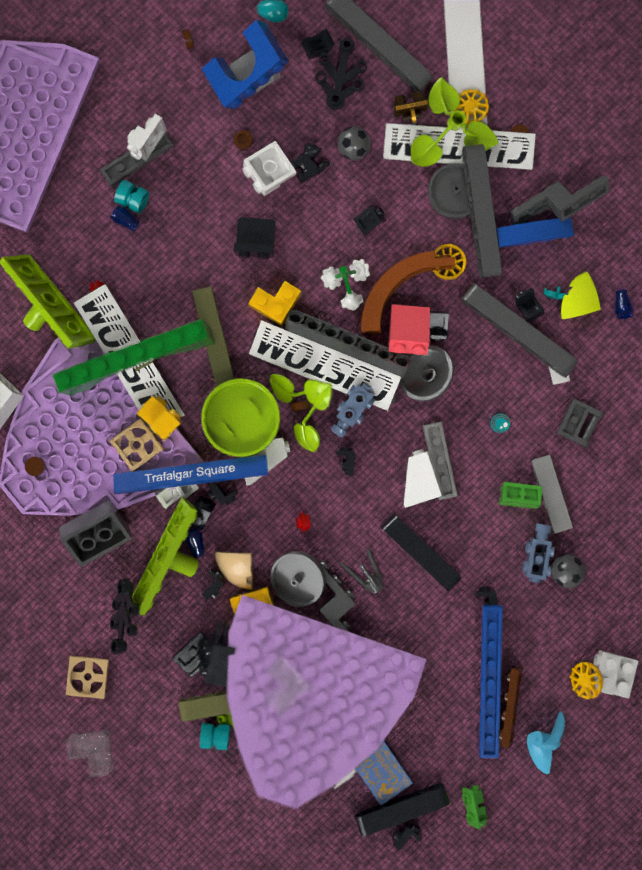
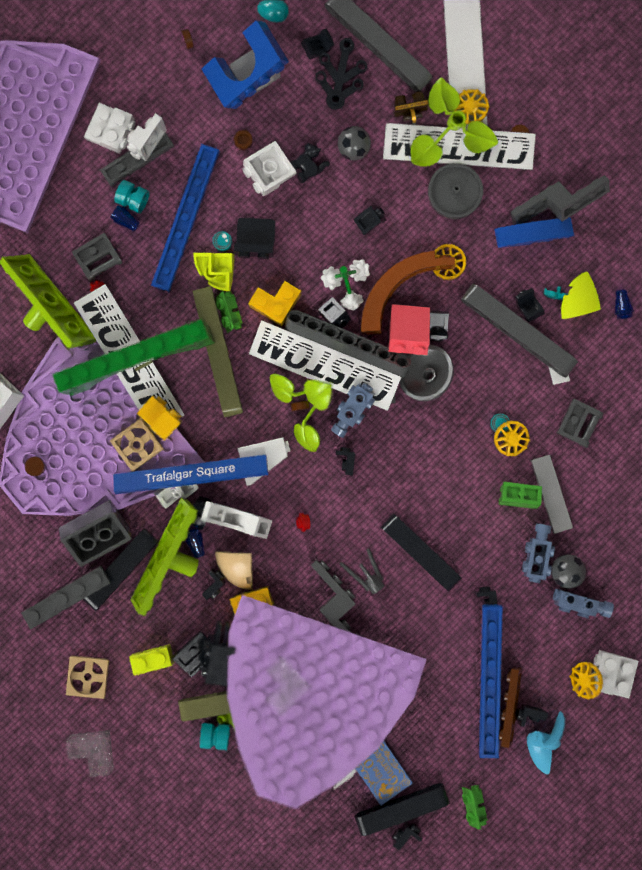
(66, 597): none -> dark grey bracket
(94, 251): none -> dark grey plate
(110, 128): none -> white plate
(122, 616): black plant -> none
(123, 567): none -> black beam
(151, 659): none -> neon yellow brick
(185, 218): none -> blue tile
(216, 268): none -> neon yellow brick
(217, 493): black bracket -> none
(222, 241): none -> teal tile
(225, 303): none -> bright green hinge
(236, 519): none -> white arch
(240, 418): lime piece -> none
(298, 578): dark grey piece -> none
(335, 313): none -> bracket
(421, 479): white slope -> none
(438, 449): light grey tile -> none
(481, 210): dark grey beam -> none
(511, 438): none -> yellow wheel
(534, 714): none -> black bracket
(578, 603): none -> sand blue brick

